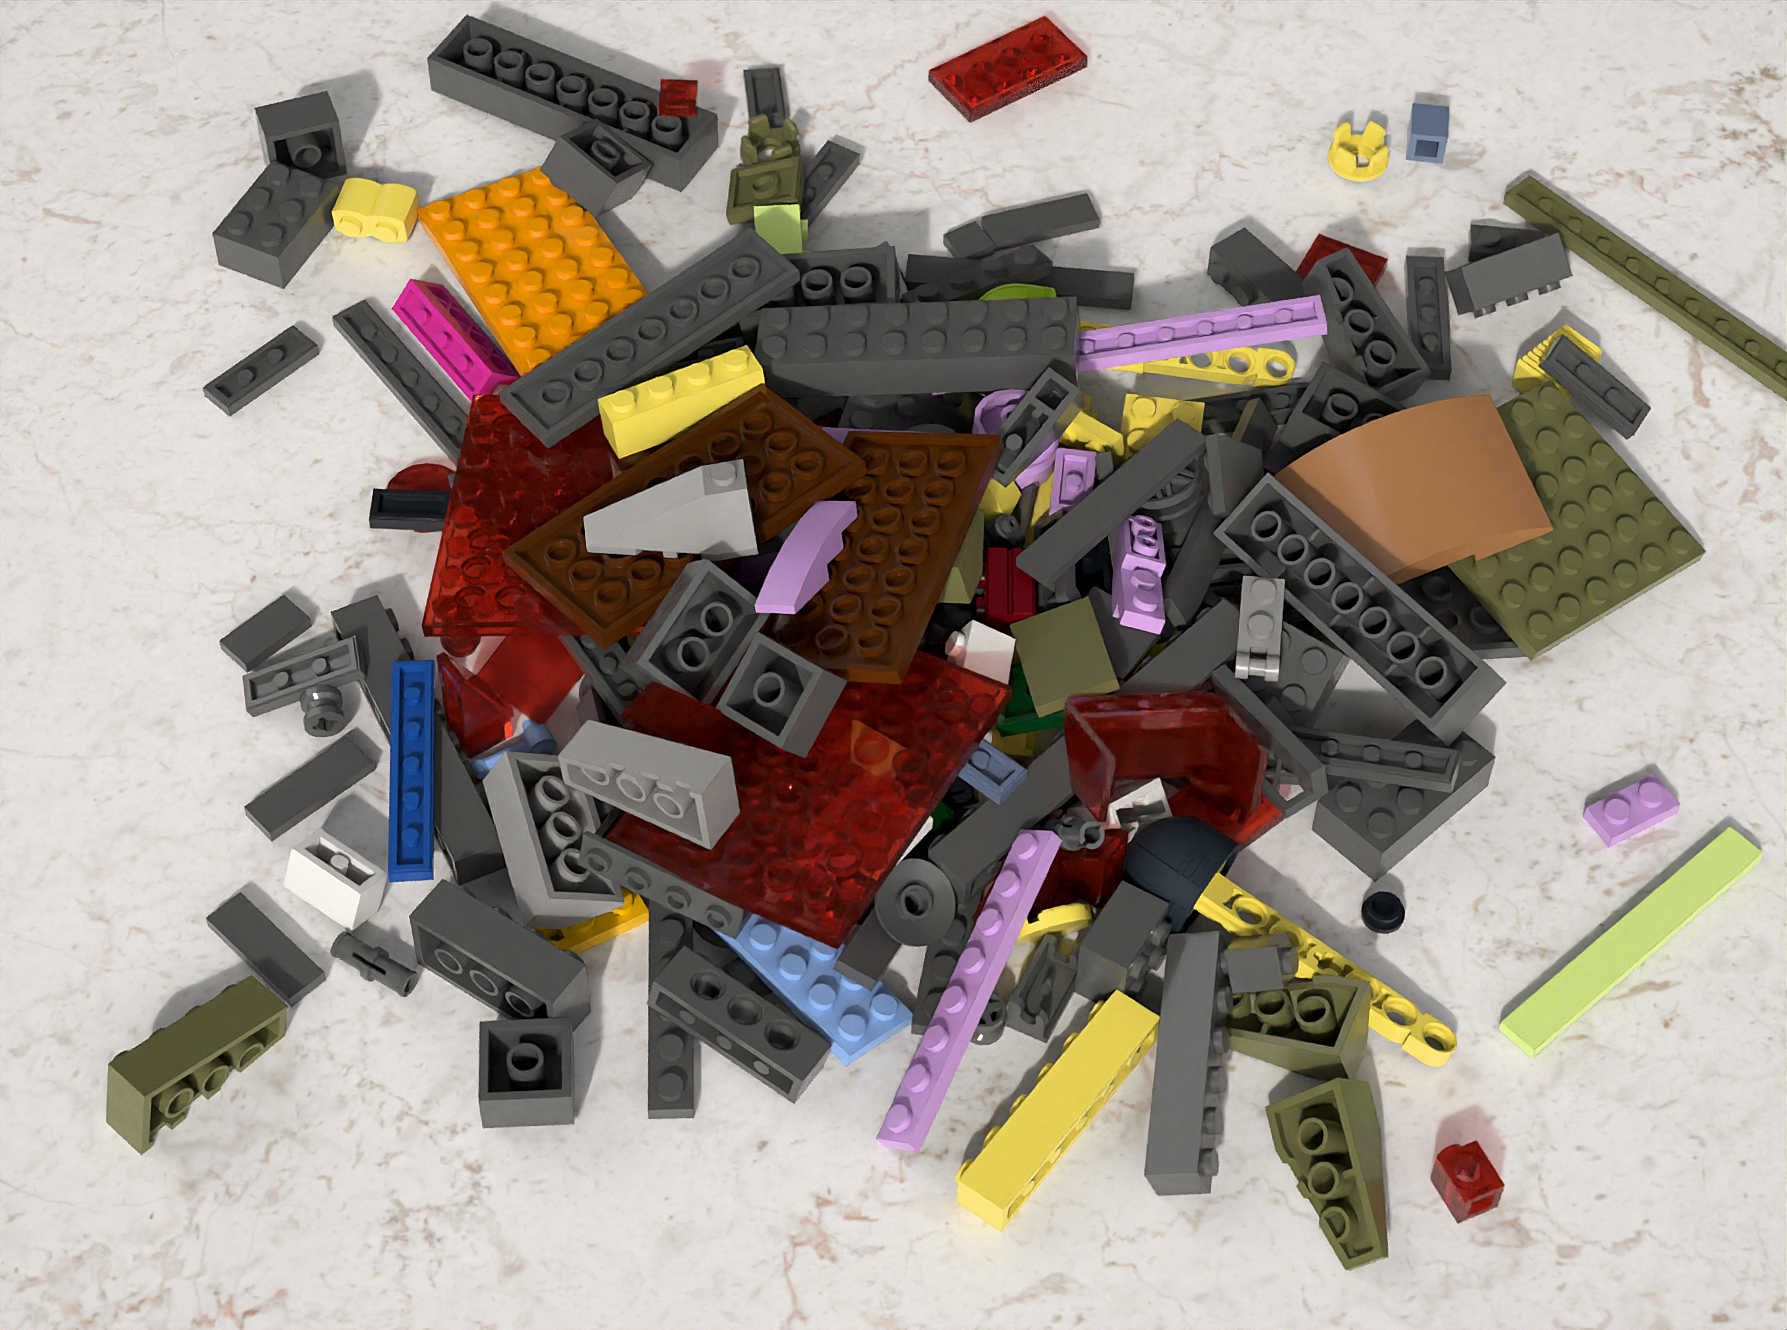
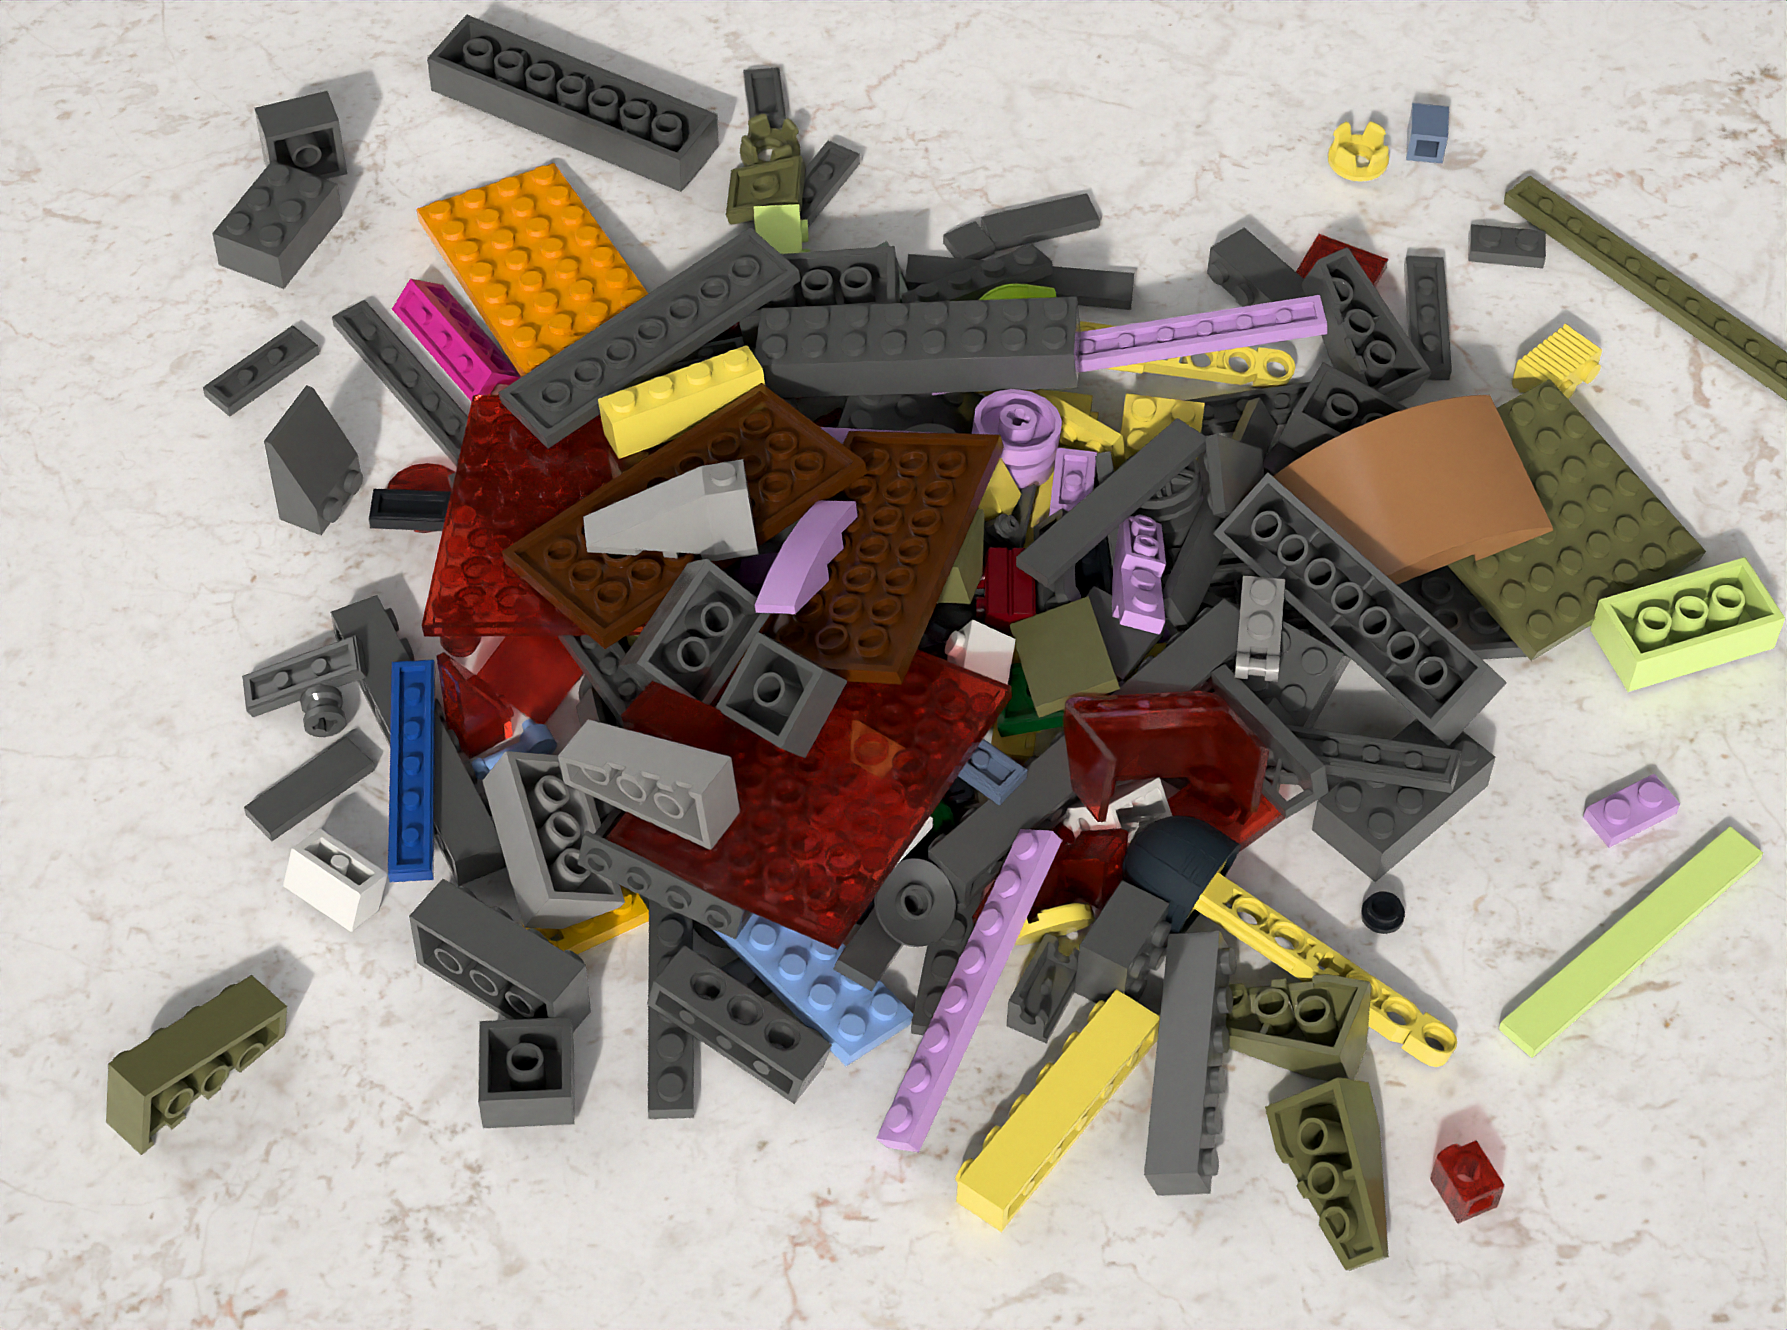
(265, 633): dark grey tile -> none
(266, 949): dark grey tile -> none
(311, 464): none -> dark grey slope
(374, 964): dark grey pin -> none
(376, 210): light yellow brick -> none
(595, 167): dark grey brick -> none
(678, 97): clear red plate -> none
(994, 1022): dark grey wheel -> none
(1007, 69): clear red plate -> none
(1036, 424): dark grey slope -> none
(1075, 832): dark grey pin -> none
(1261, 962): dark grey brick -> none
(1509, 276): dark grey brick -> none
(1594, 386): dark grey tile -> none
(1687, 624): none -> yellowish green brick

